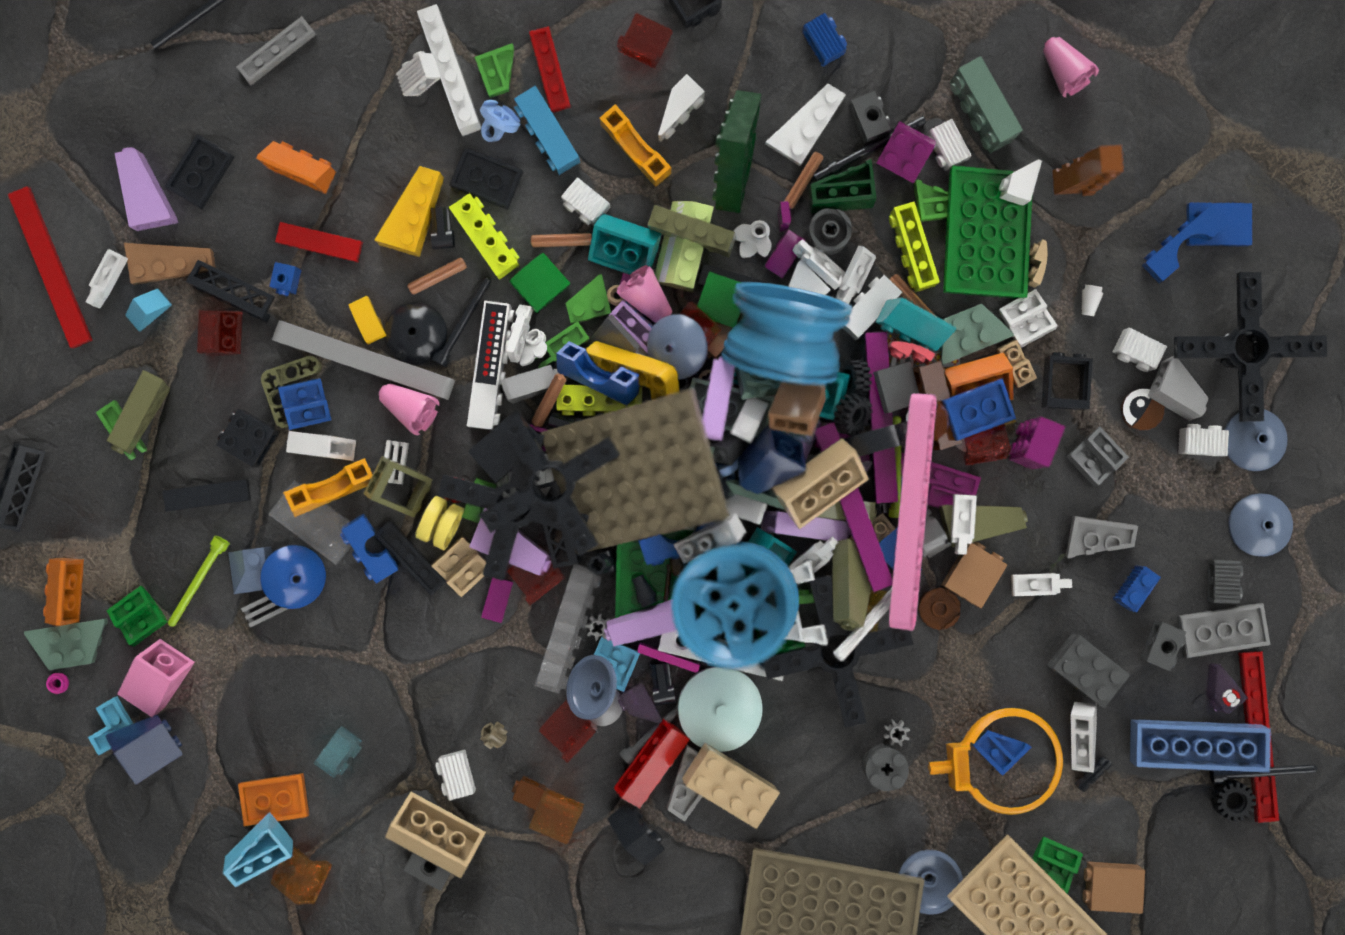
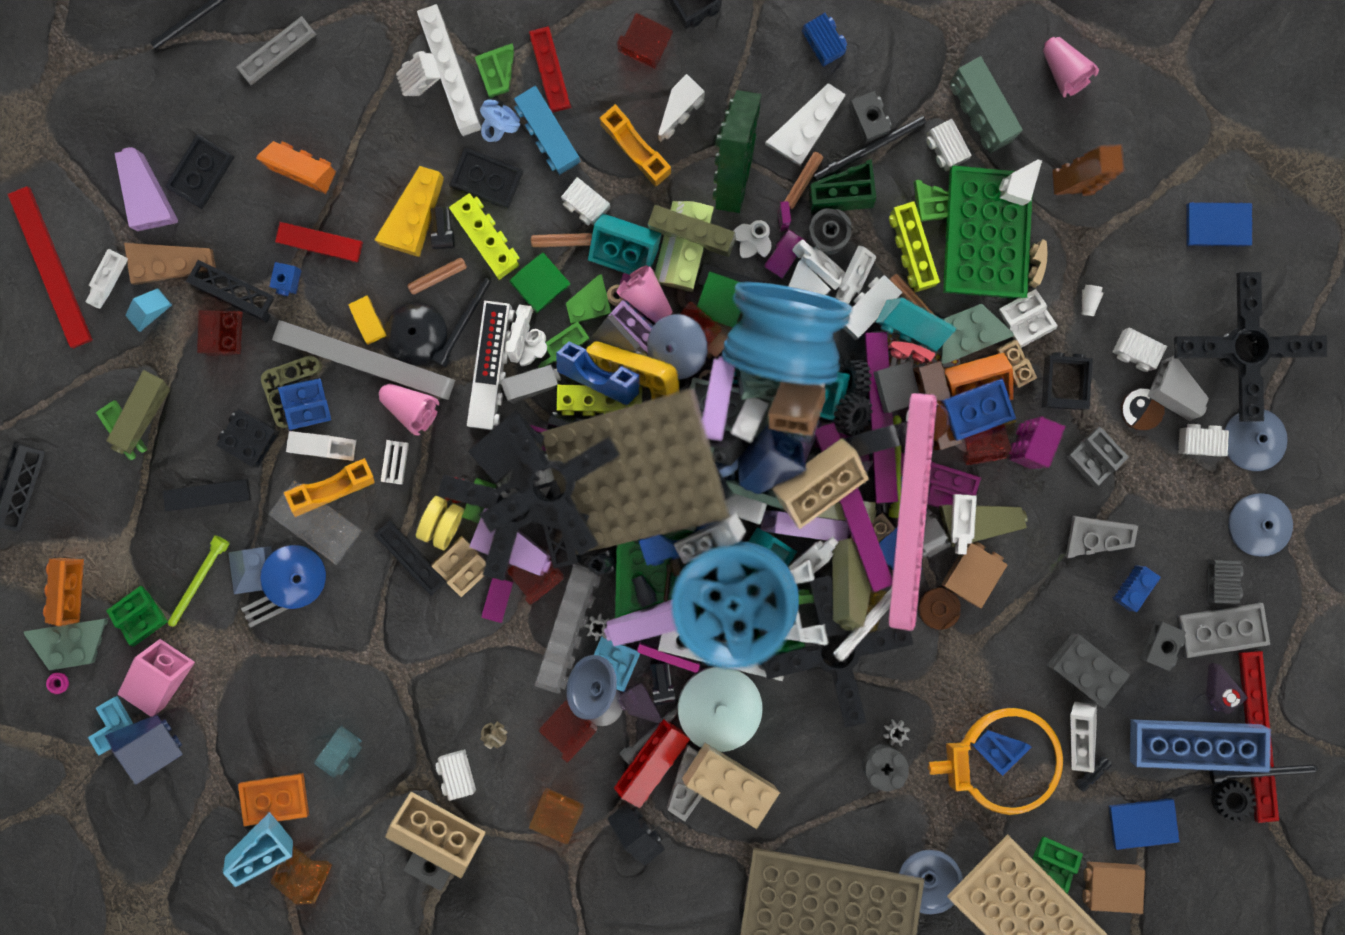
(377, 564): blue arch -> none
(381, 477): olive window -> none
(528, 792): reddish brown brick -> none
(548, 400): nougat axle -> none
(906, 152): magenta brick -> none
(1038, 584): white hinge -> none
(1144, 823): none -> blue tile
(1205, 226): blue arch -> none

